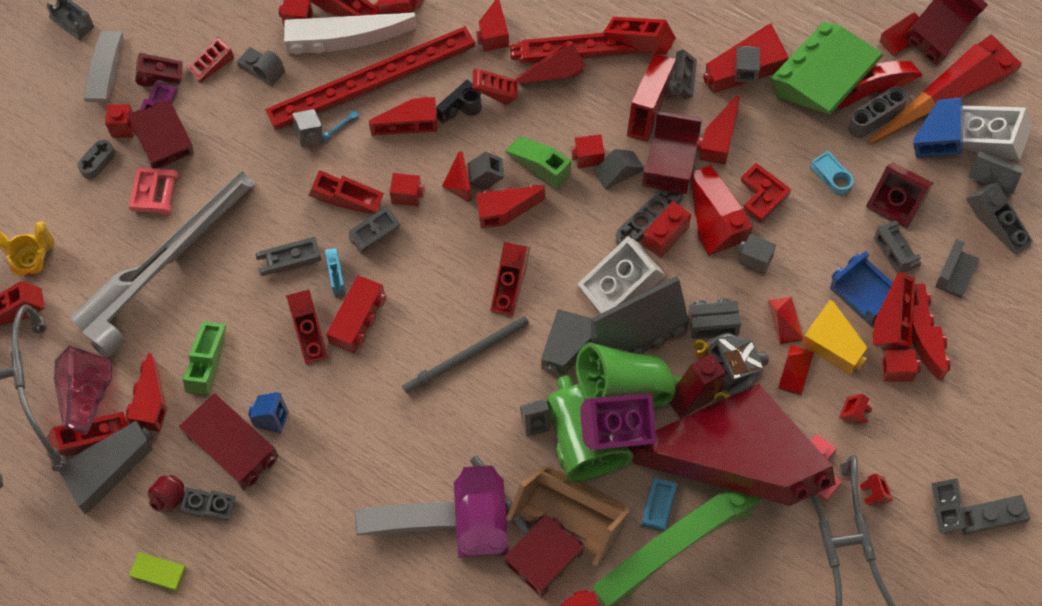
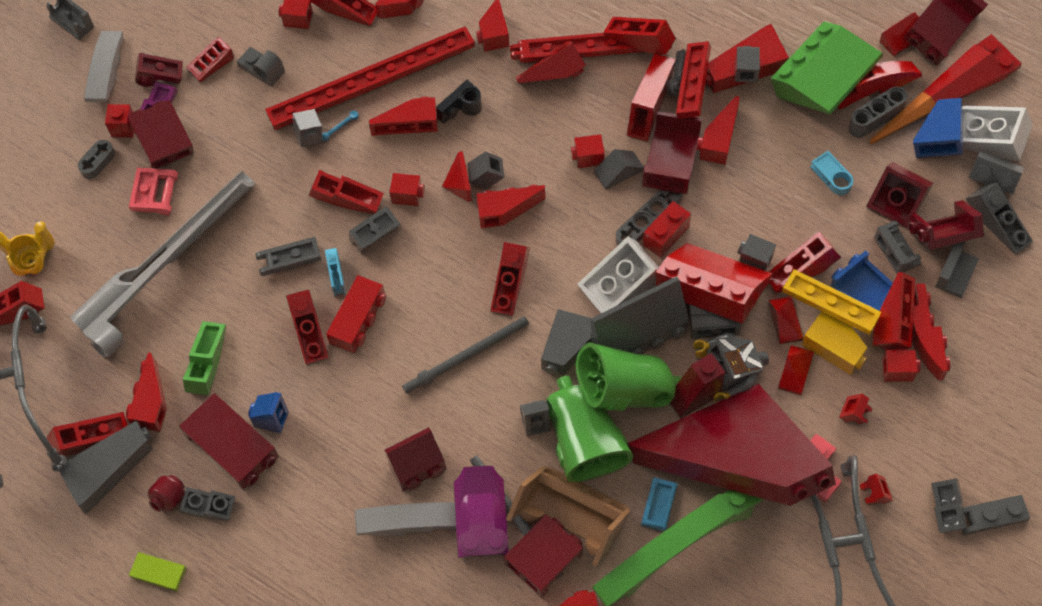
(80, 386): clear pink wedge -> none
(344, 33): white slope -> none
(415, 460): none -> dark red slope
(492, 83): red slope -> none
(541, 160): bright green slope -> none
(618, 421): magenta slope -> none
(693, 80): none -> red plate
(714, 281): none -> red slope
(717, 212): red wedge -> none
(768, 189): red plate -> none
(810, 259): none -> red slope
(831, 302): none -> yellow plate
(961, 227): none -> dark red panel

